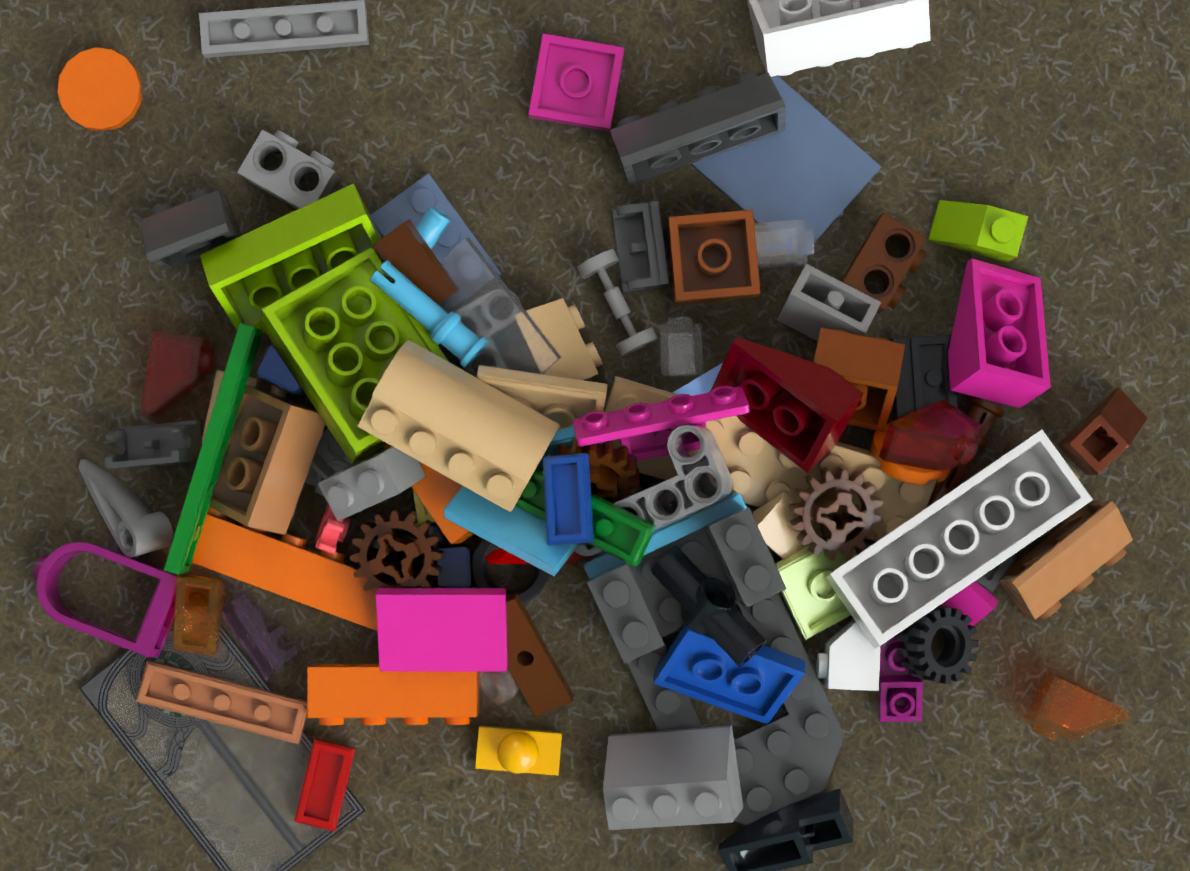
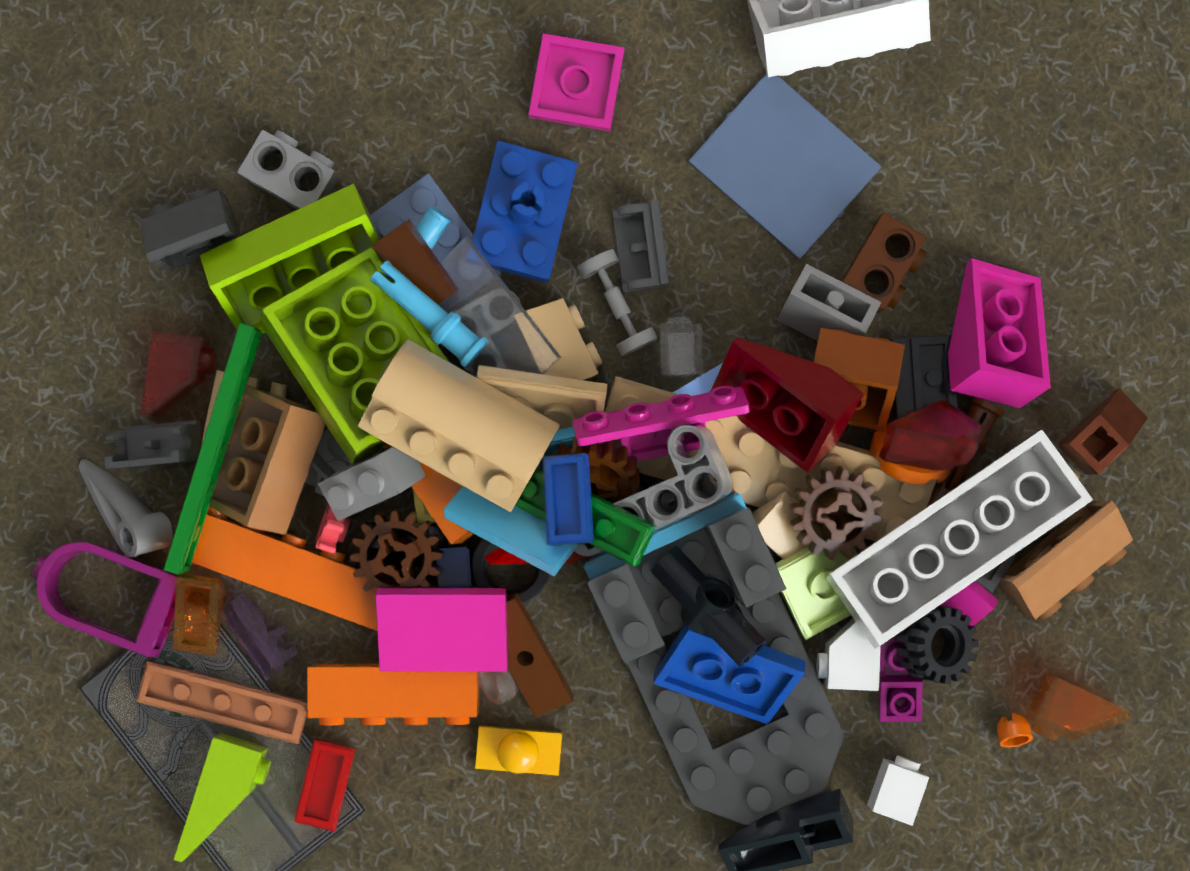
(100, 89): orange tile -> none
(226, 780): none -> lime slope
(277, 373): dark blue slope -> none
(284, 28): light grey plate -> none
(523, 210): none -> blue plate
(672, 778): light grey slope -> none
(699, 127): dark grey slope -> none
(713, 257): dark orange brick -> none
(783, 244): clear brick -> none
(898, 789): none -> white brick
(978, 229): lime slope -> none
(1014, 732): none -> orange hinge

